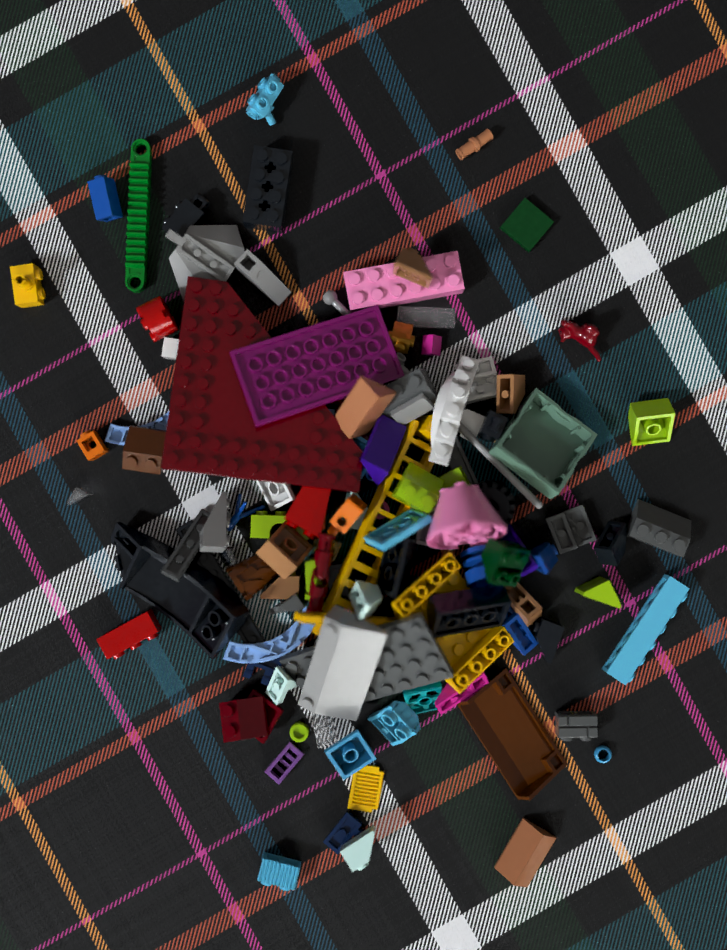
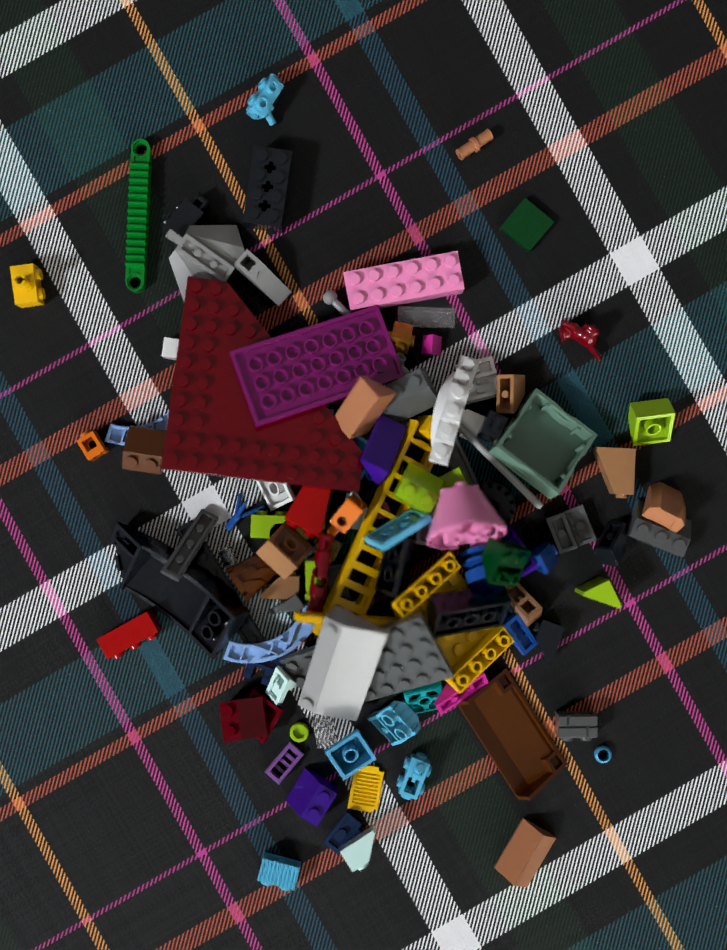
(78, 495): clear slope -> none
(105, 198): blue brick -> none
(157, 318): red brick -> none
(214, 532): light grey slope -> none
(311, 796): none -> dark purple slope
(365, 599): light aqua slope -> none
(412, 267): medium nougat slope -> none
(412, 409): light grey tile -> none
(416, 769): none -> medium azure brick
(617, 469): none -> medium nougat slope
(645, 629): medium azure brick -> none
(665, 506): none -> nougat slope

